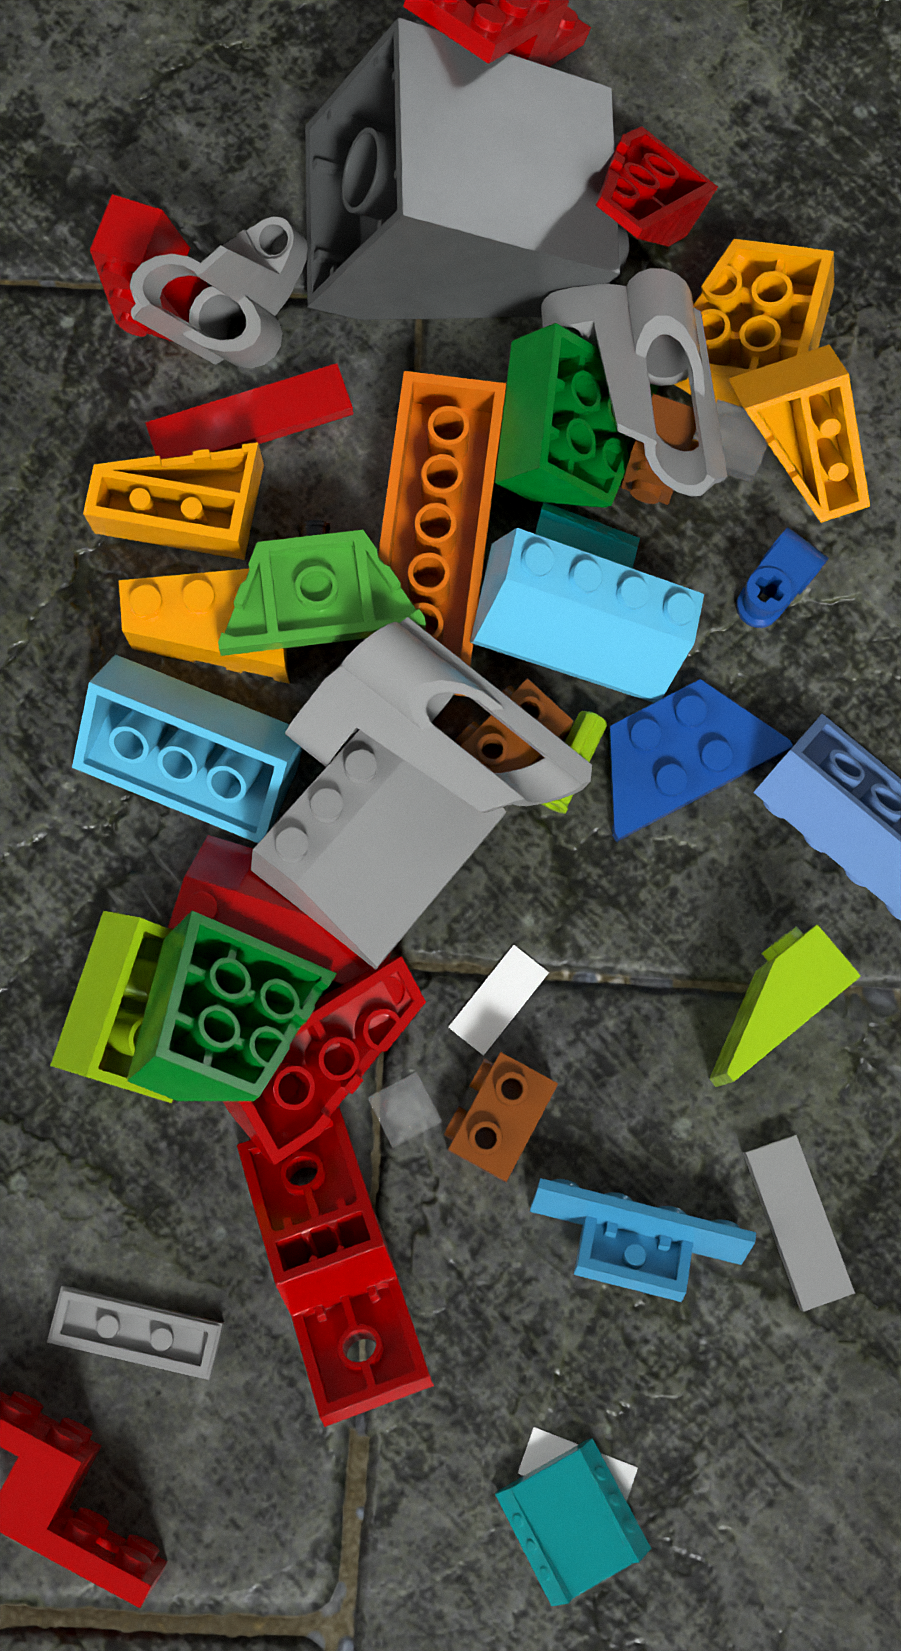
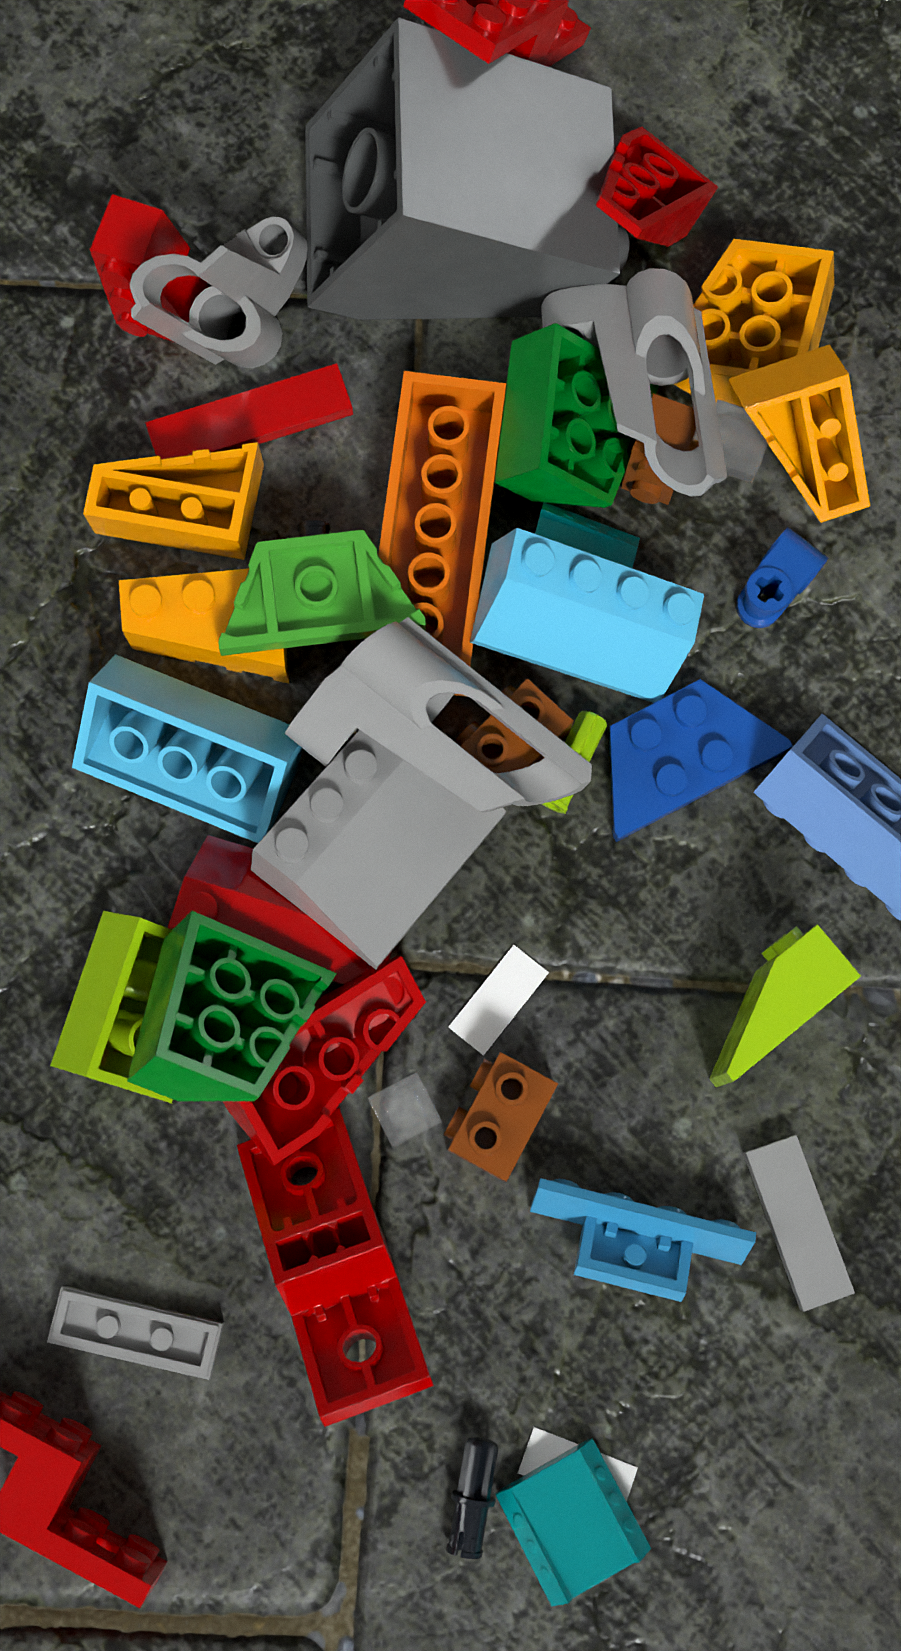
(473, 1498): none -> black axle

